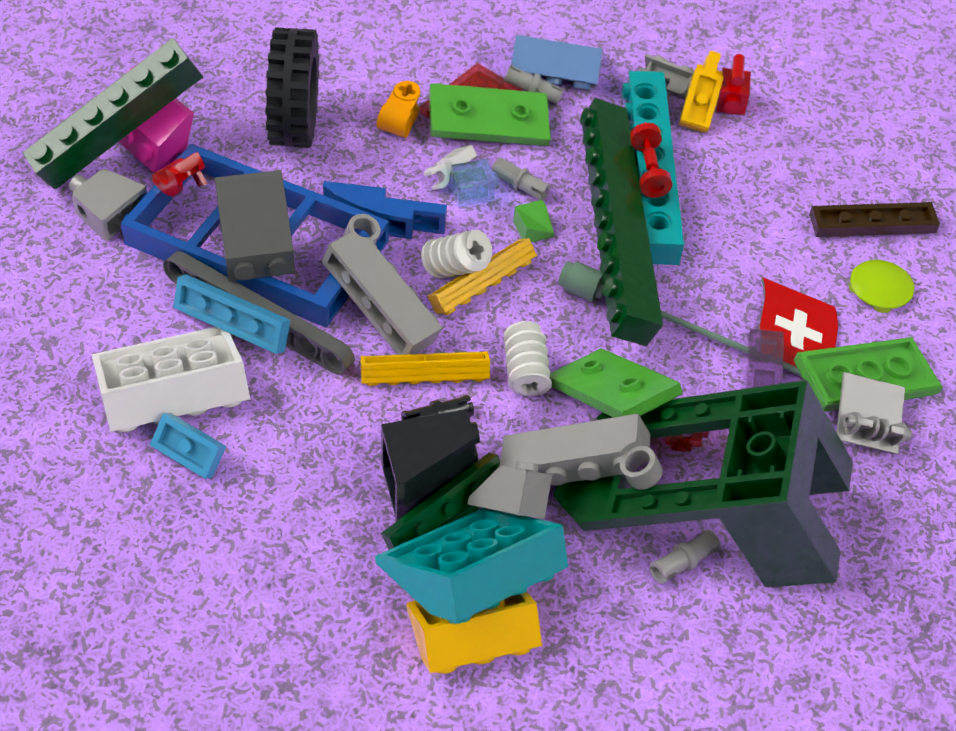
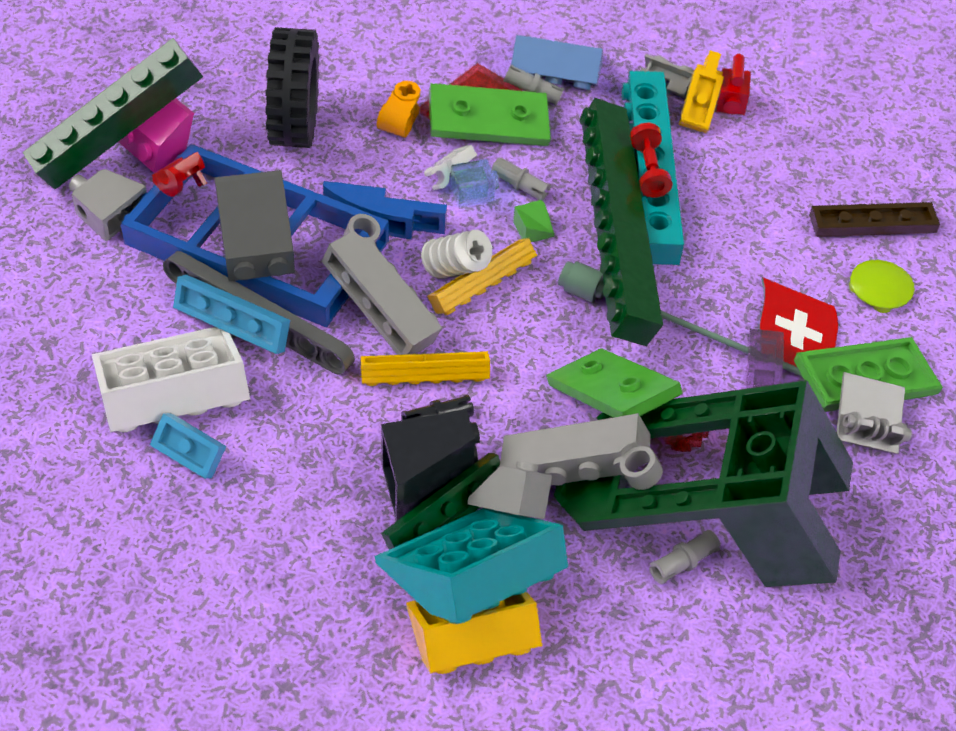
(527, 359): white piece -> none

